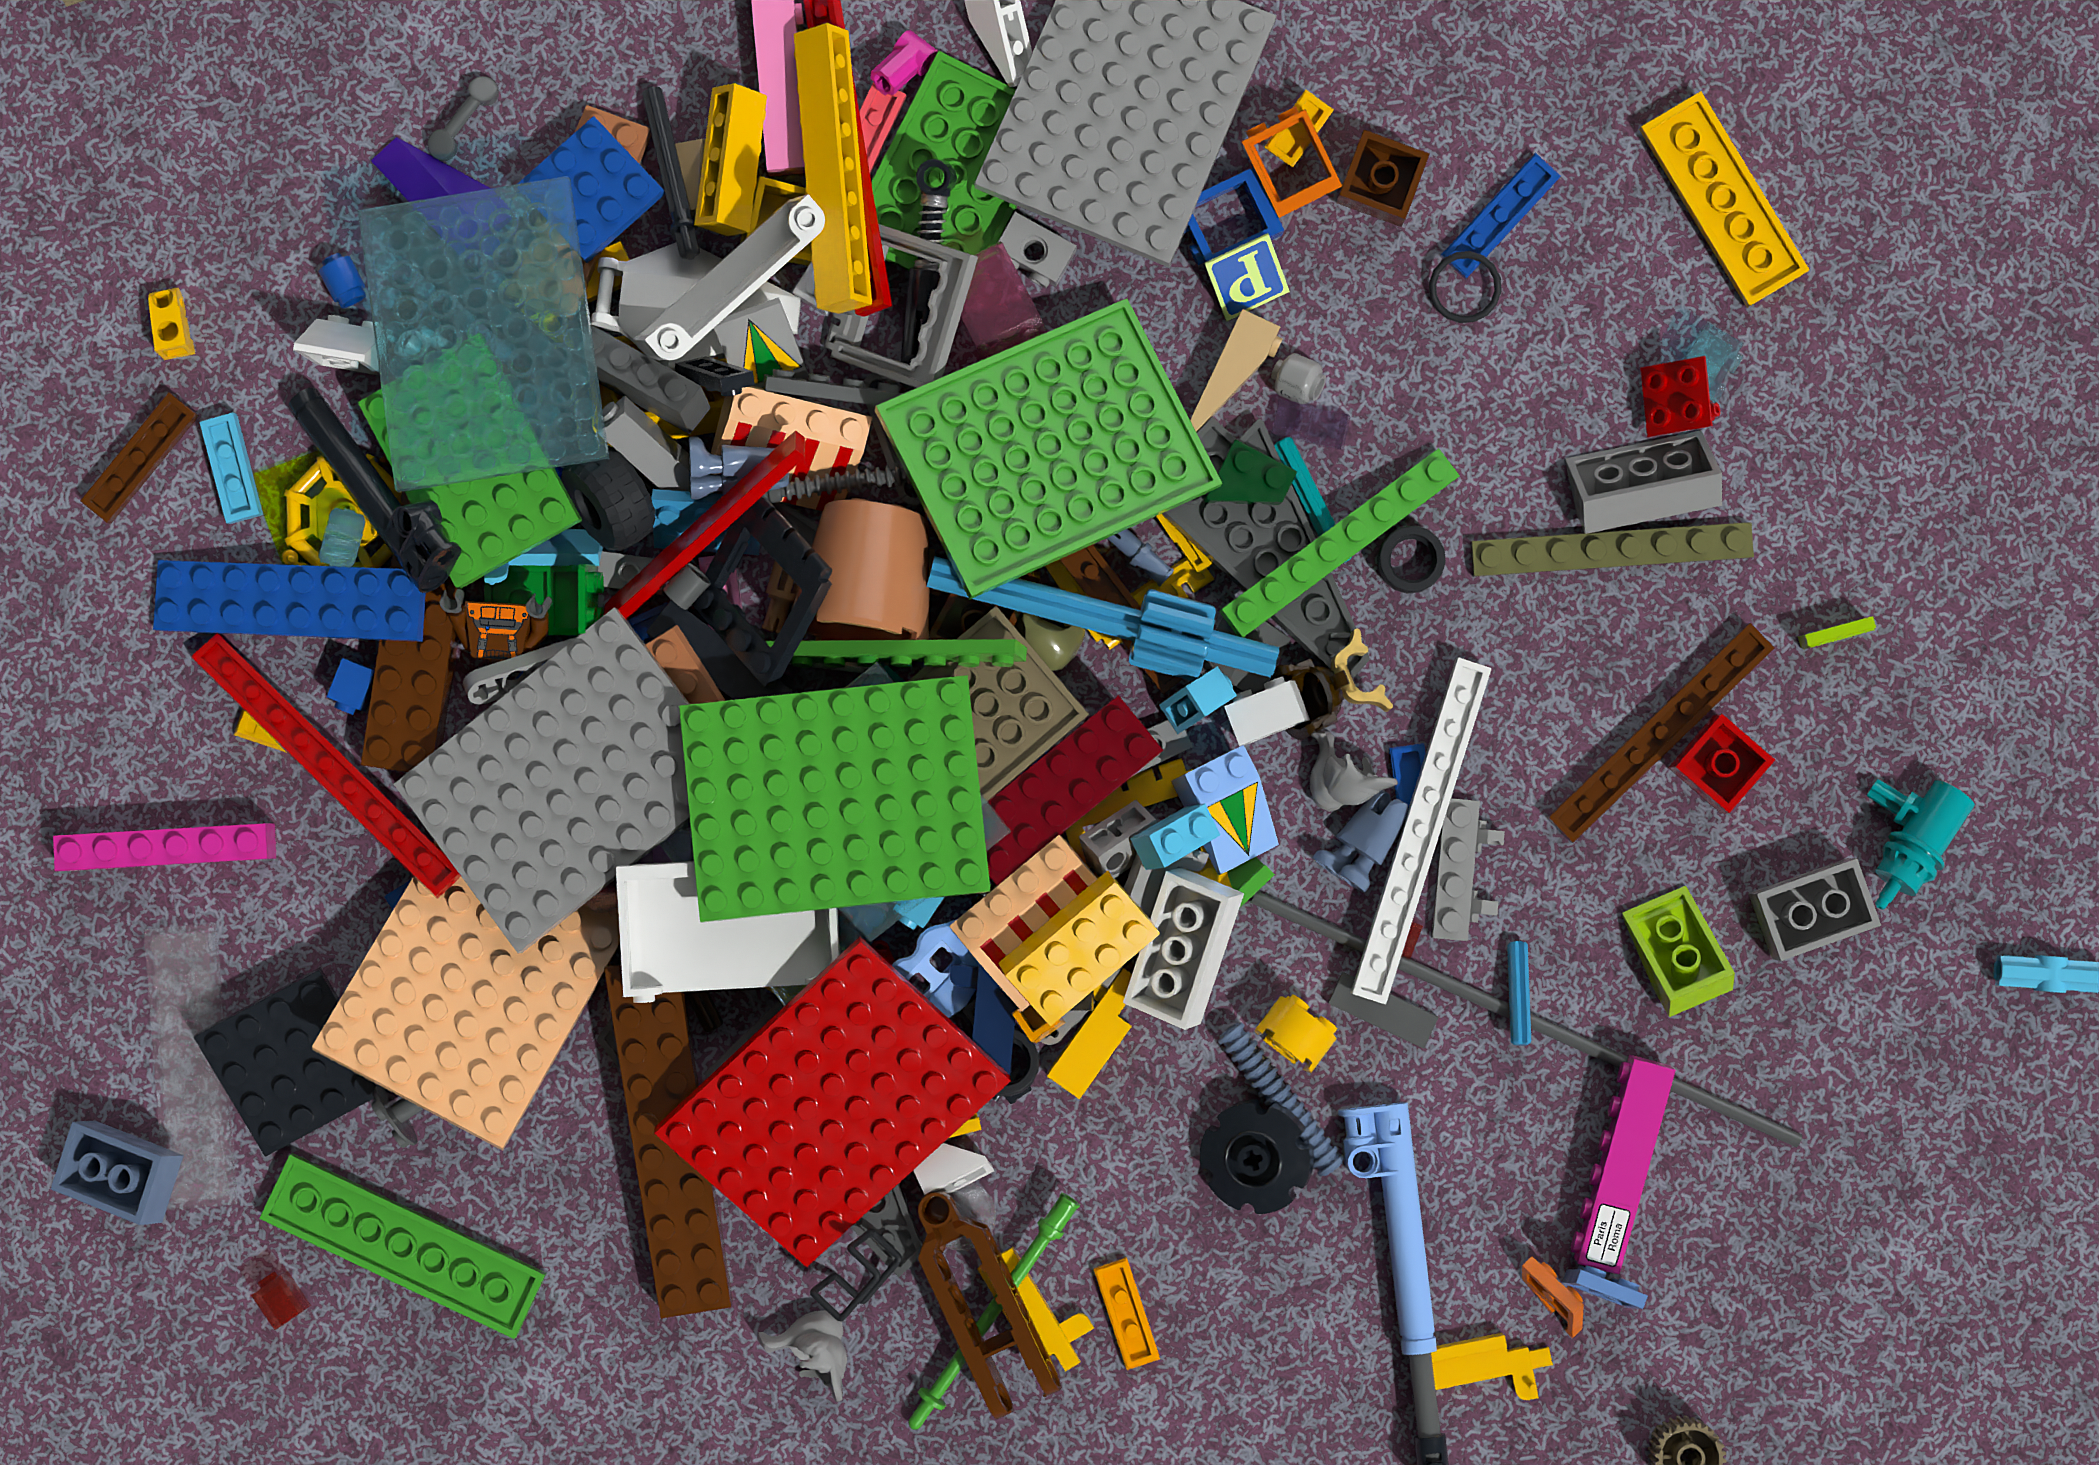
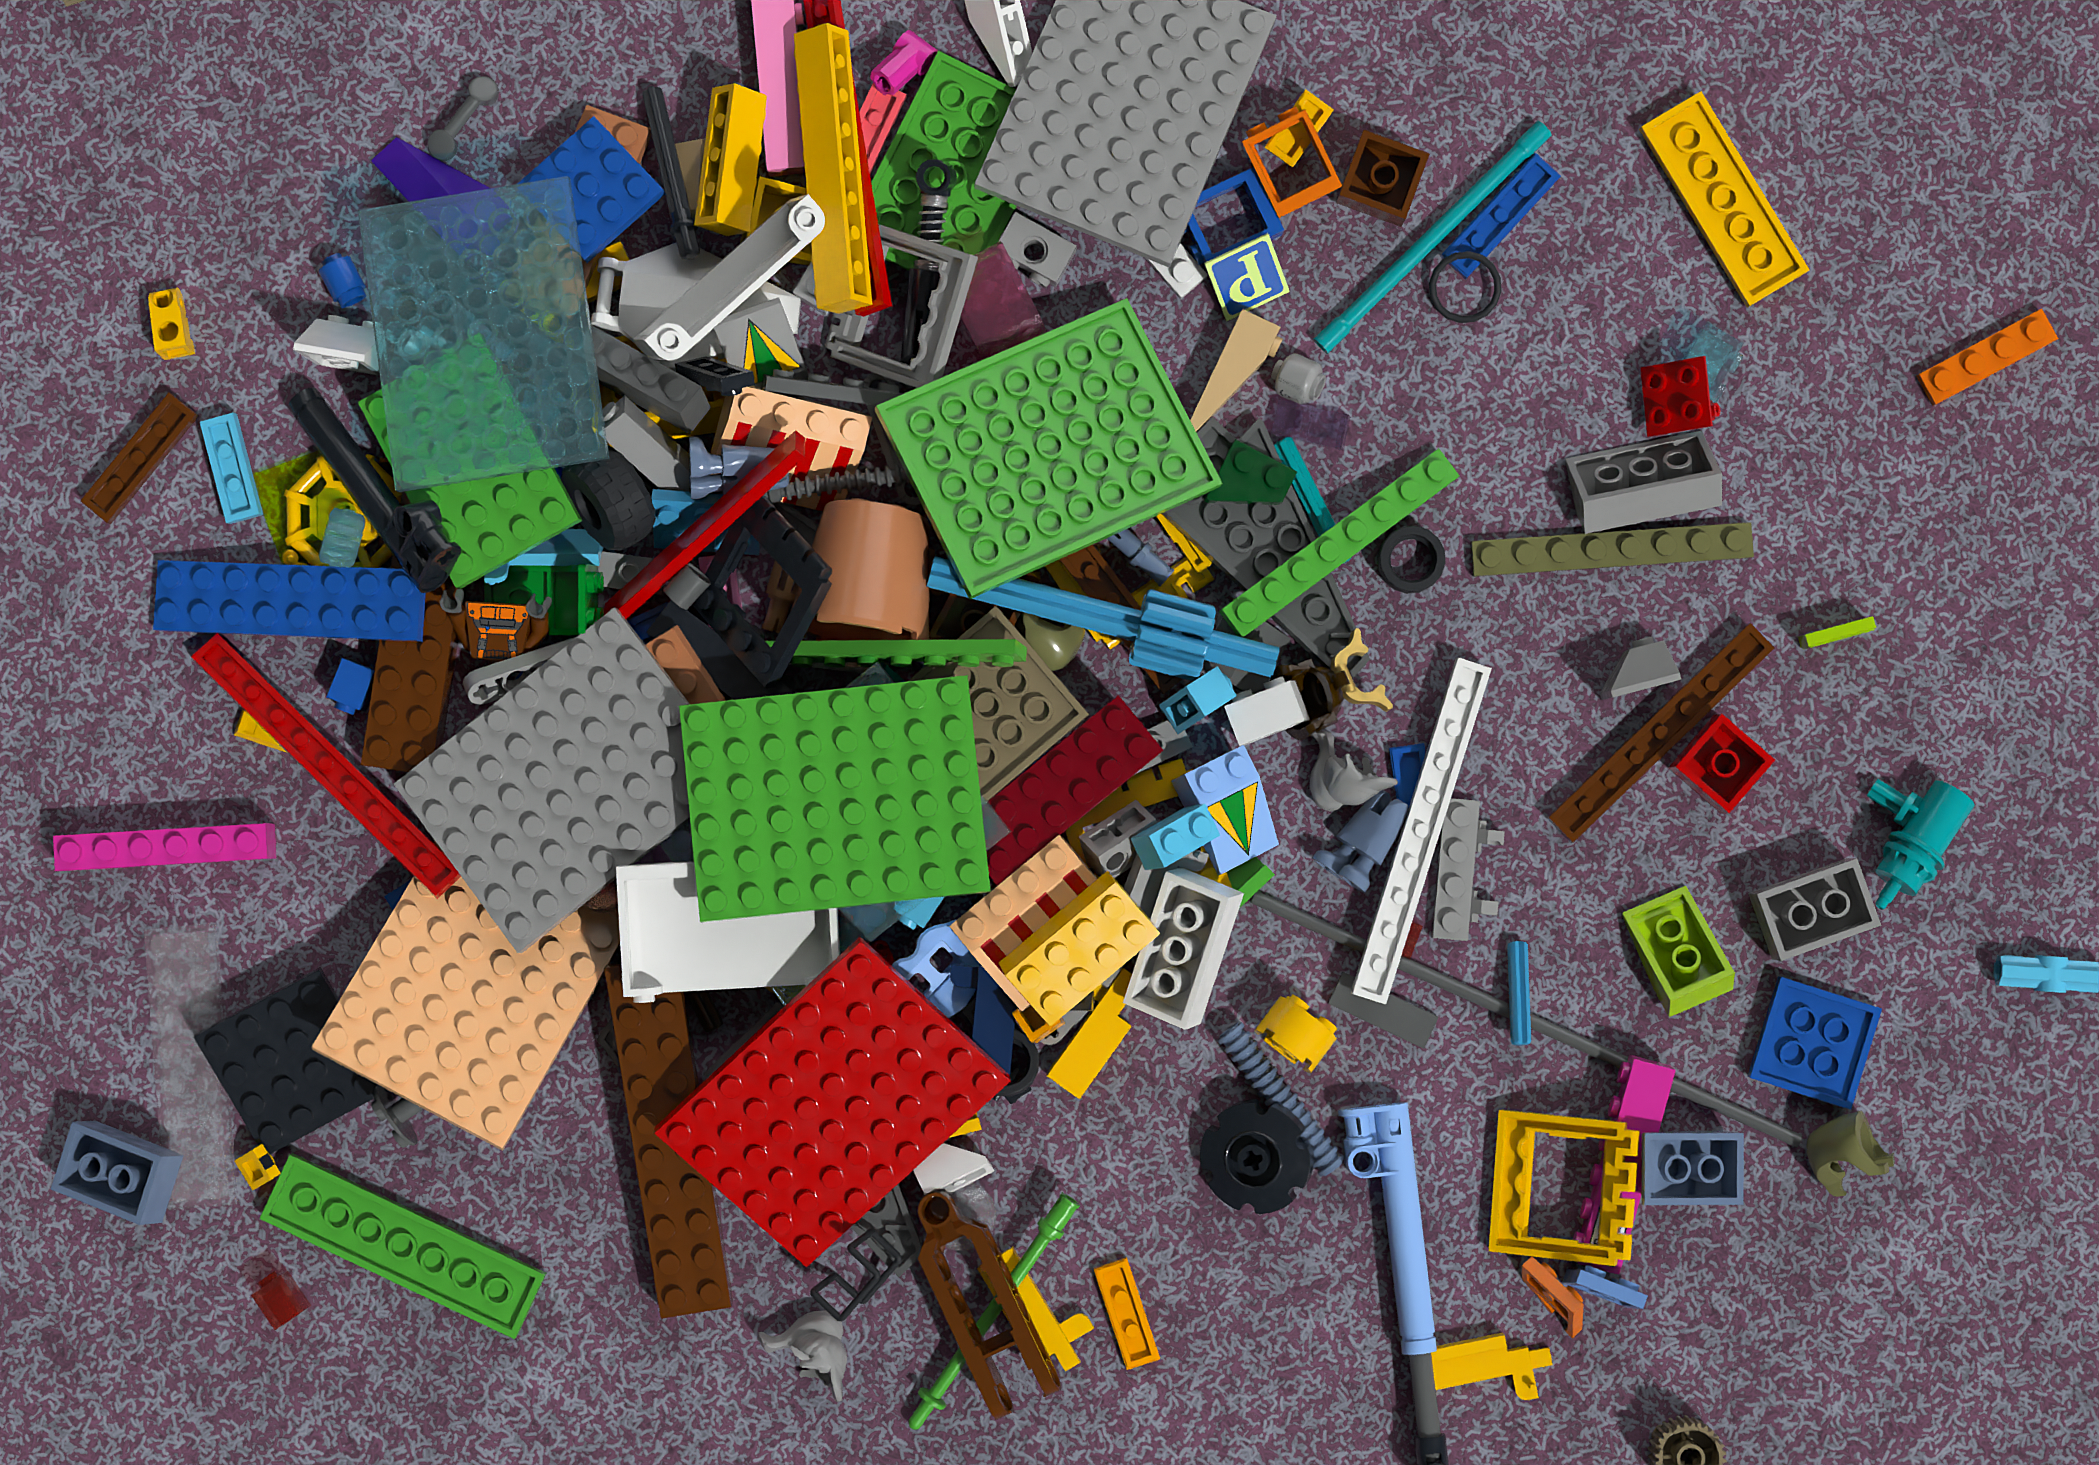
(257, 1167): none -> yellow plate
(1182, 274): none -> white plate
(1514, 1179): none -> yellow hinge
(1522, 149): none -> teal piece
(1641, 668): none -> light grey slope
(1692, 1168): none -> sand blue slope
(1814, 1042): none -> blue plate
(1846, 1140): none -> olive piece
(1987, 357): none -> orange plate

